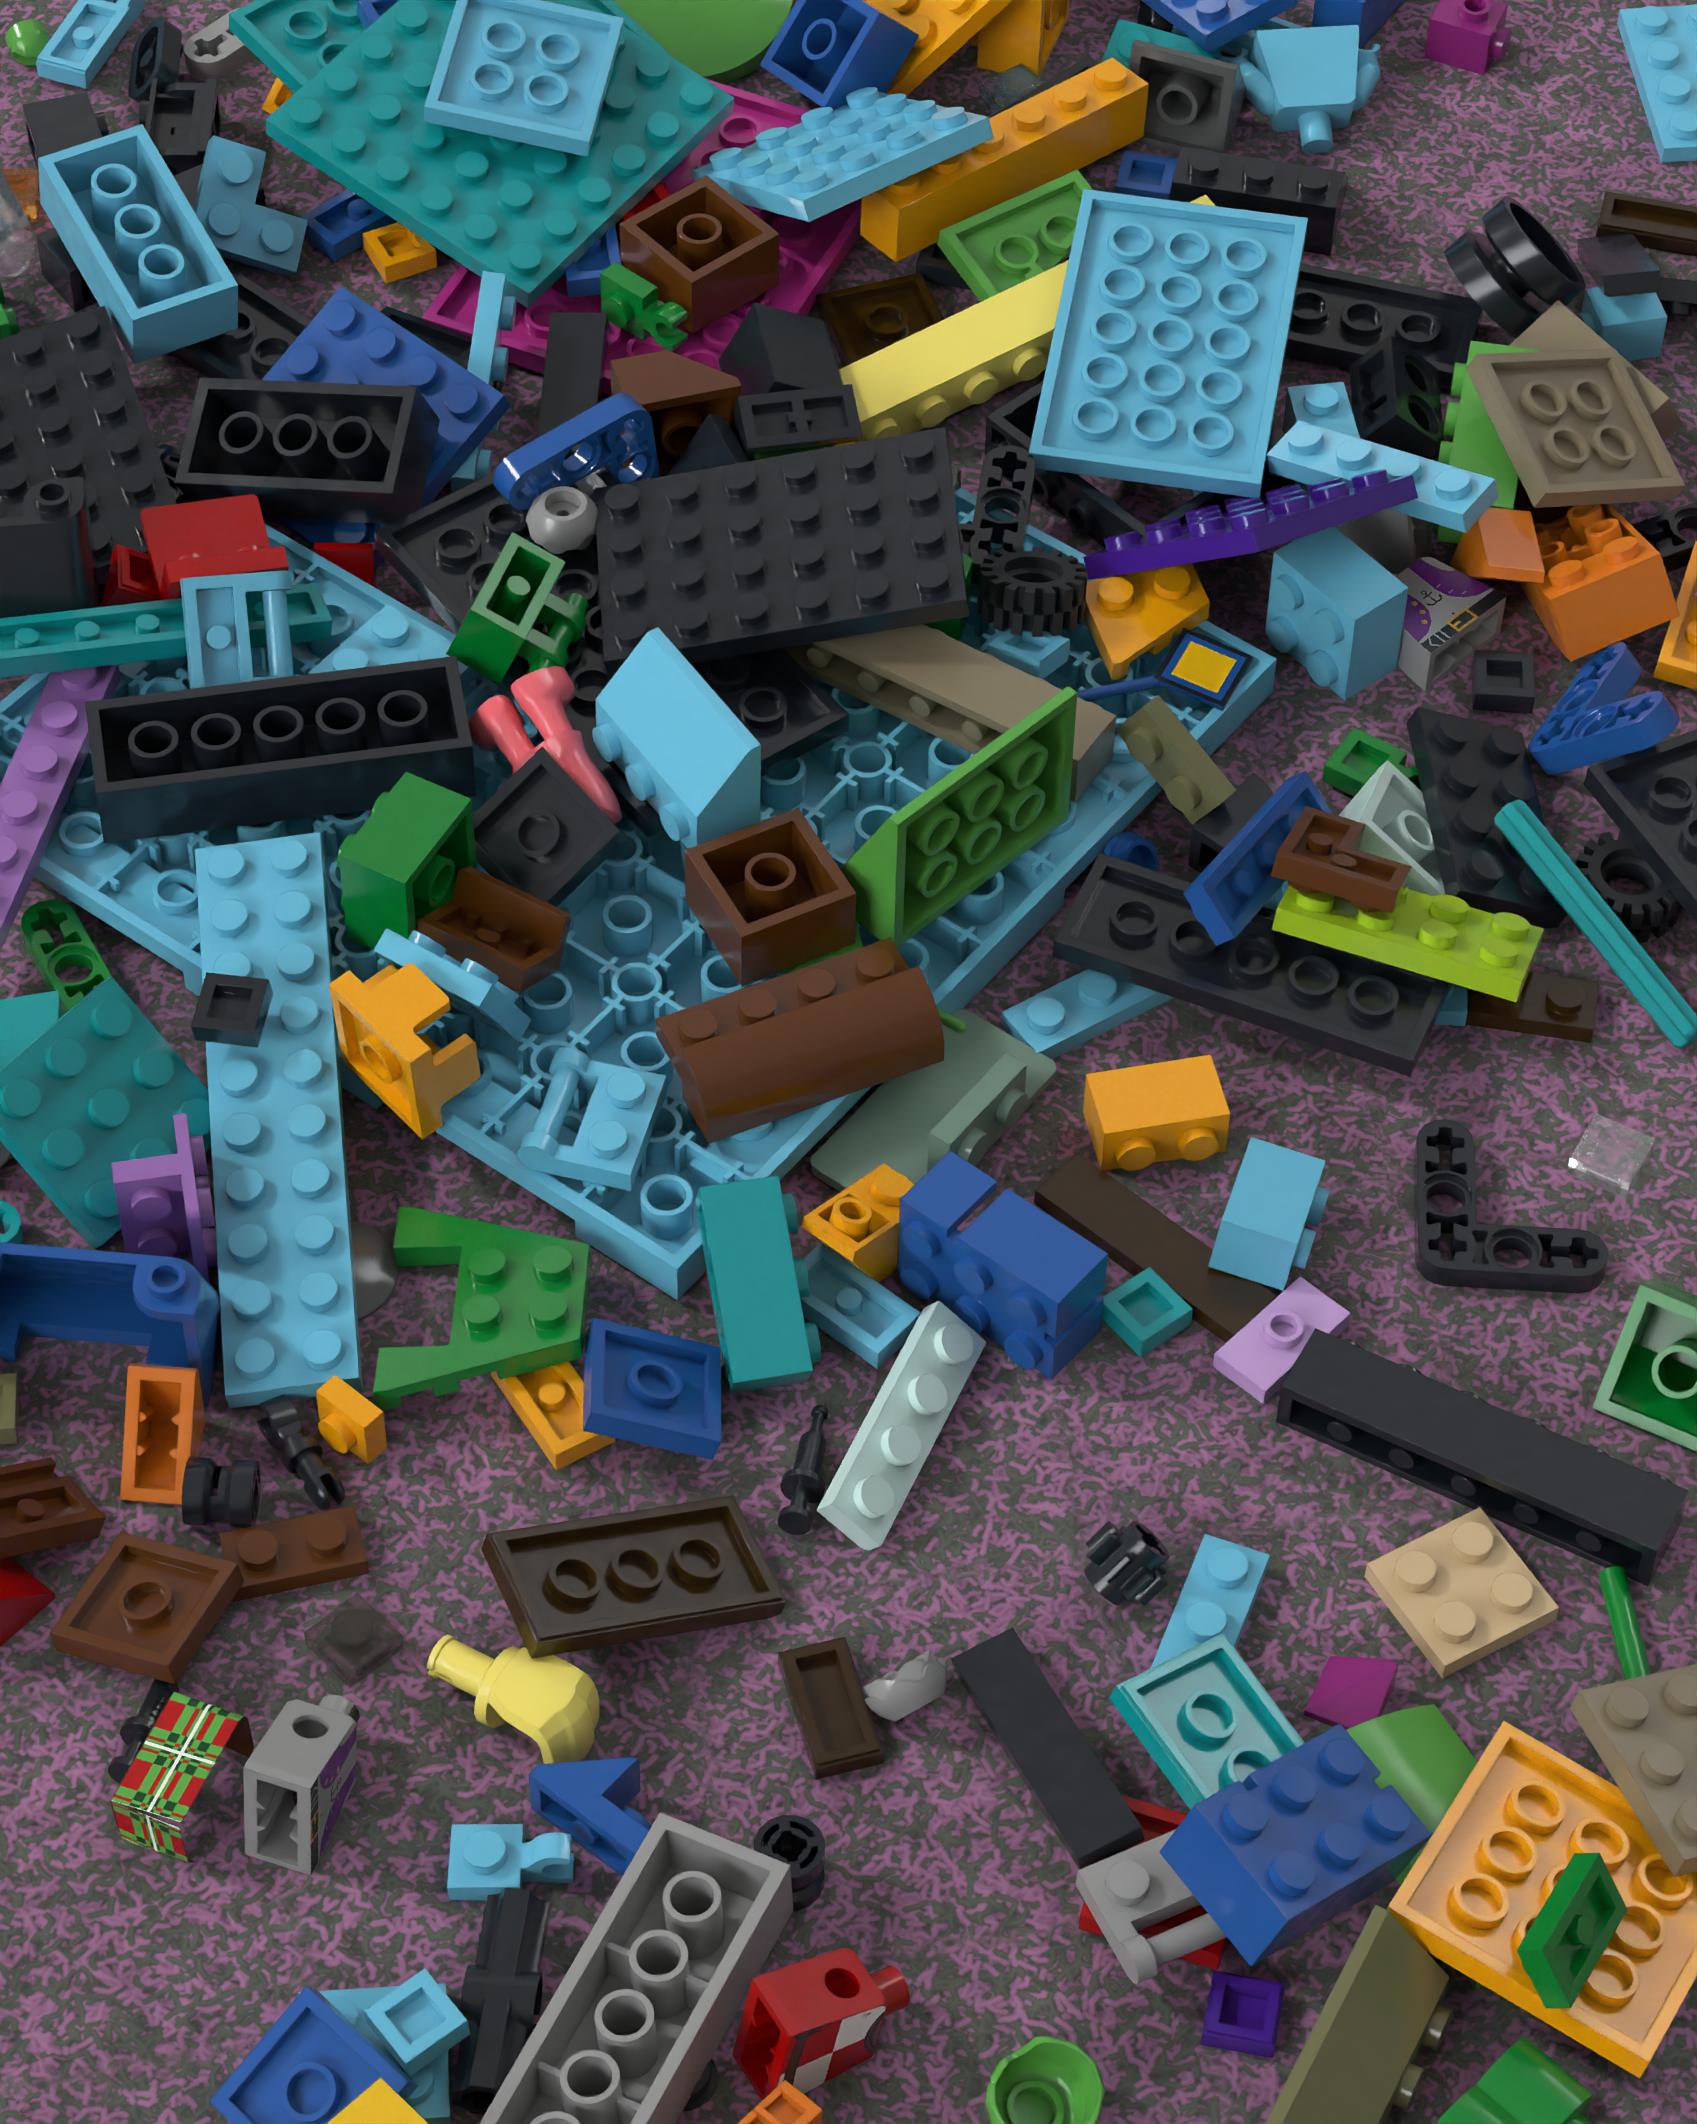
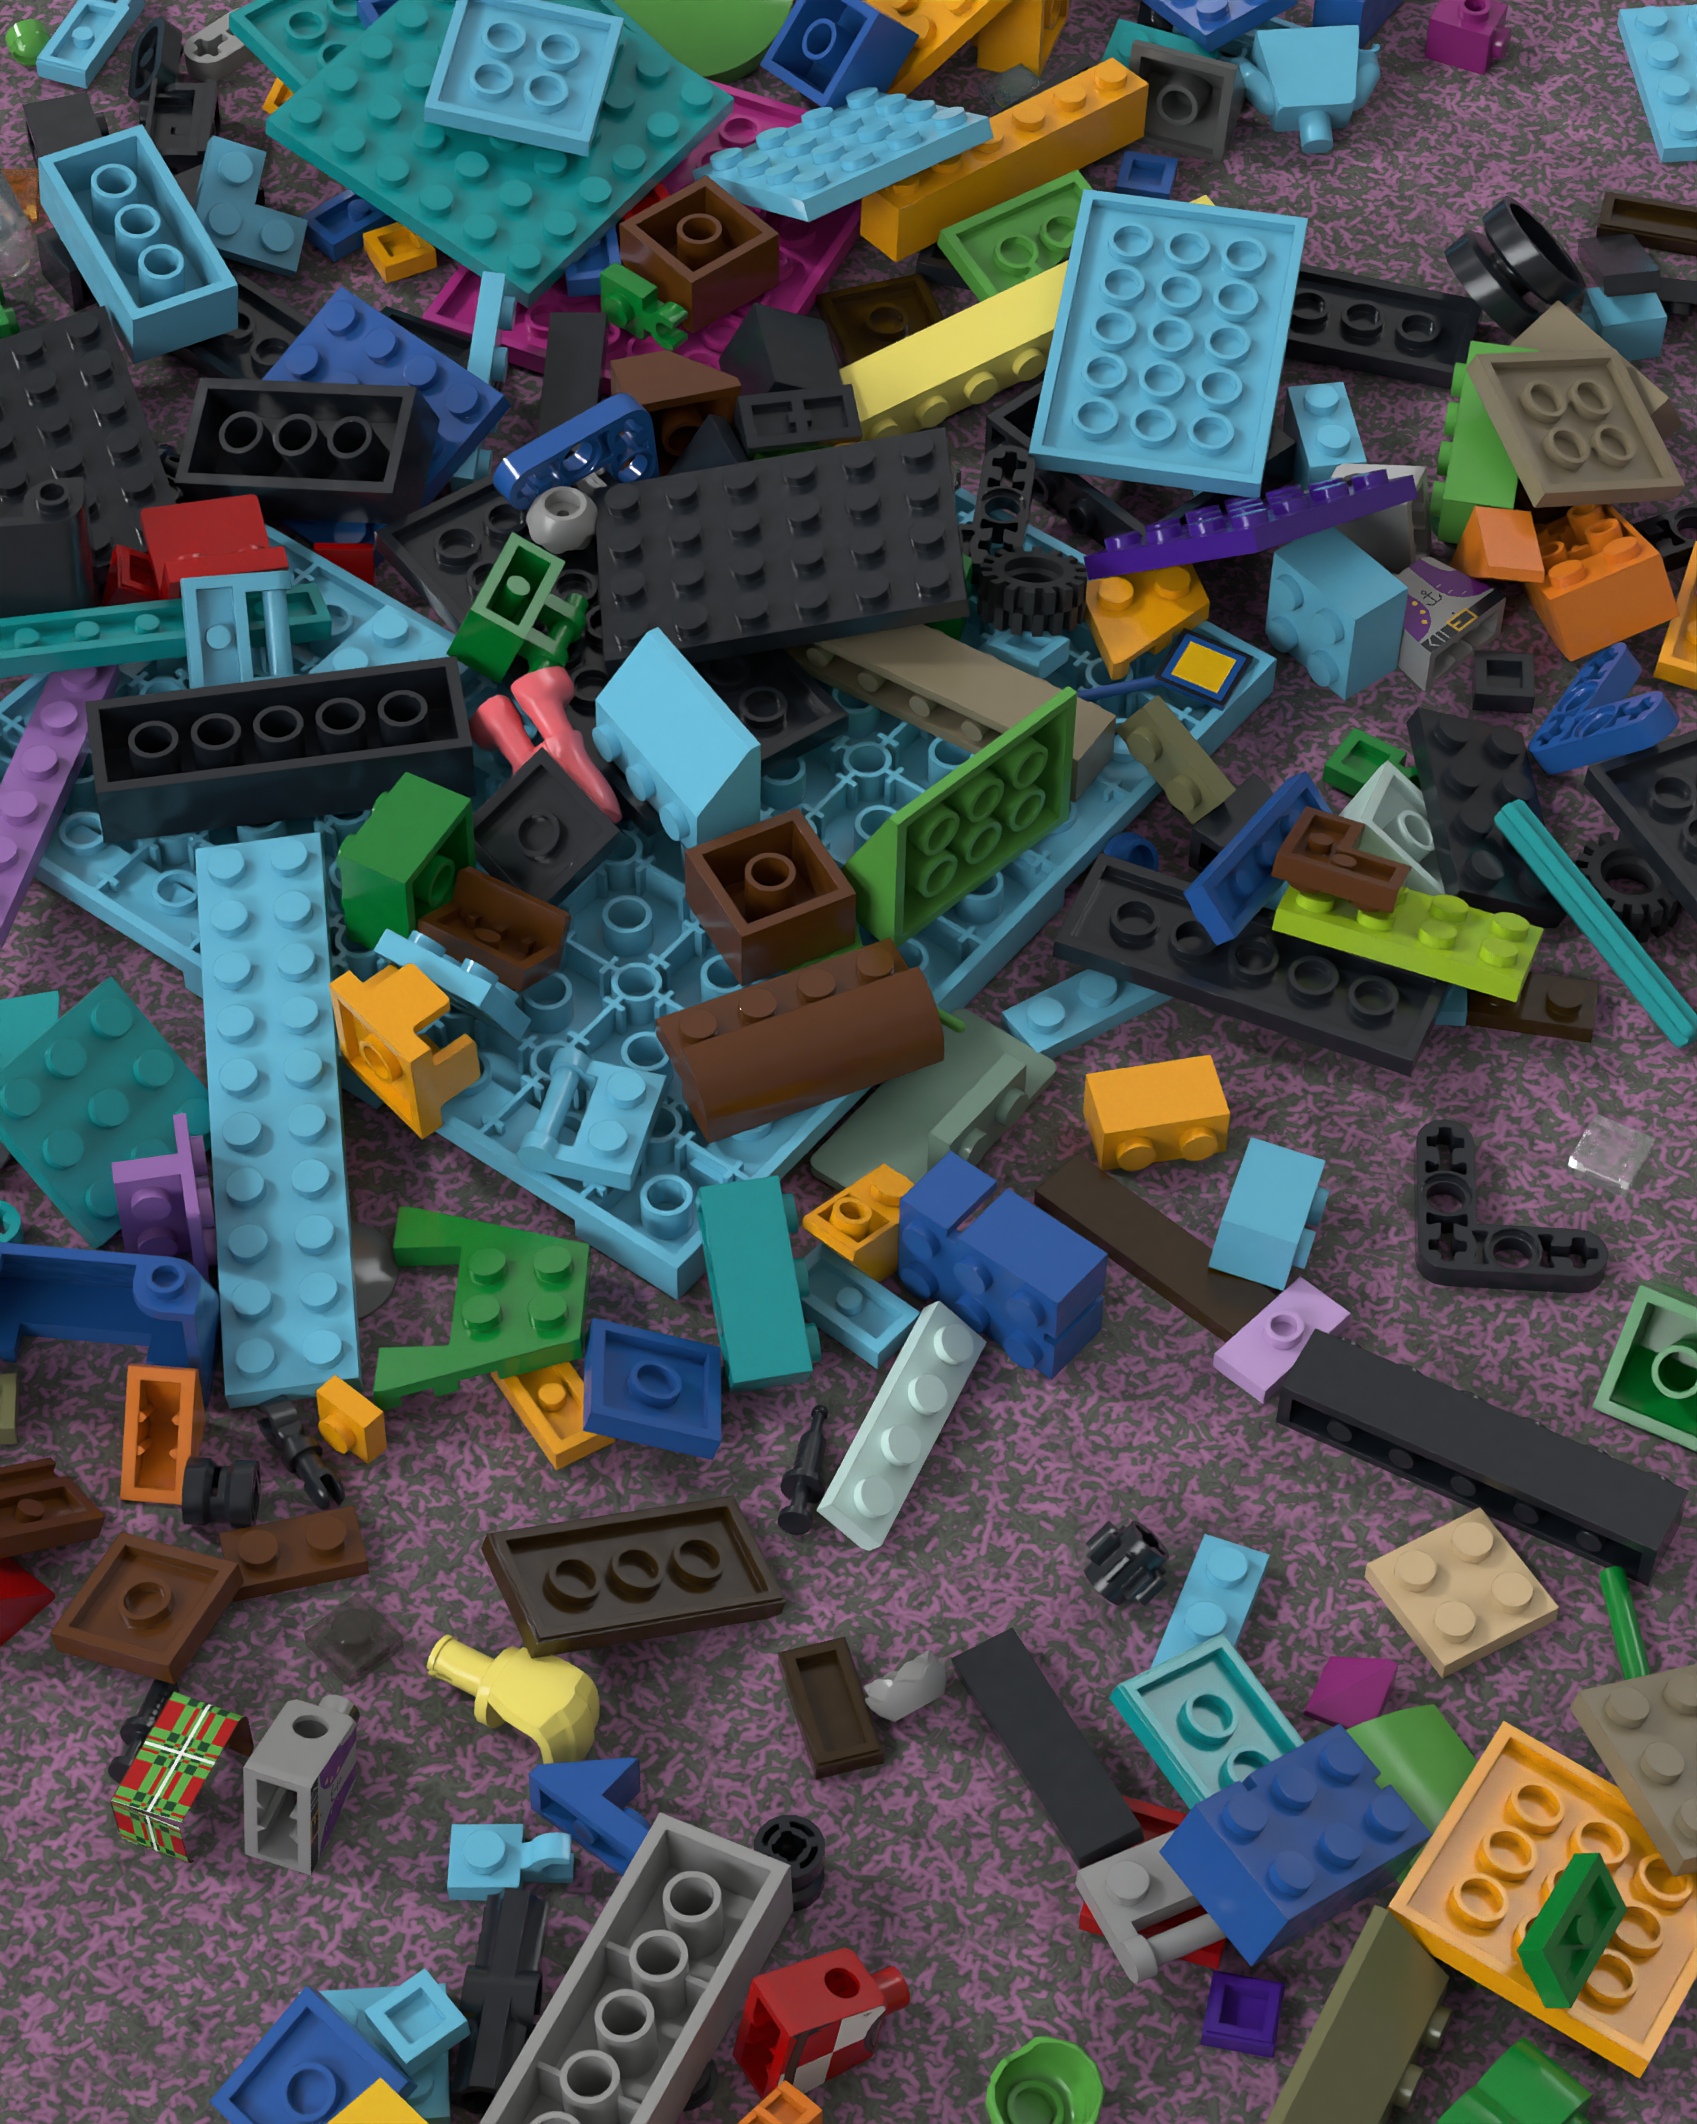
(75, 951): green beam -> none
(232, 1009): black plate -> none
(1145, 1312): teal plate -> none
(1266, 188): black slope -> none
(1397, 399): black brick -> none
(1444, 492): medium azure plate -> none

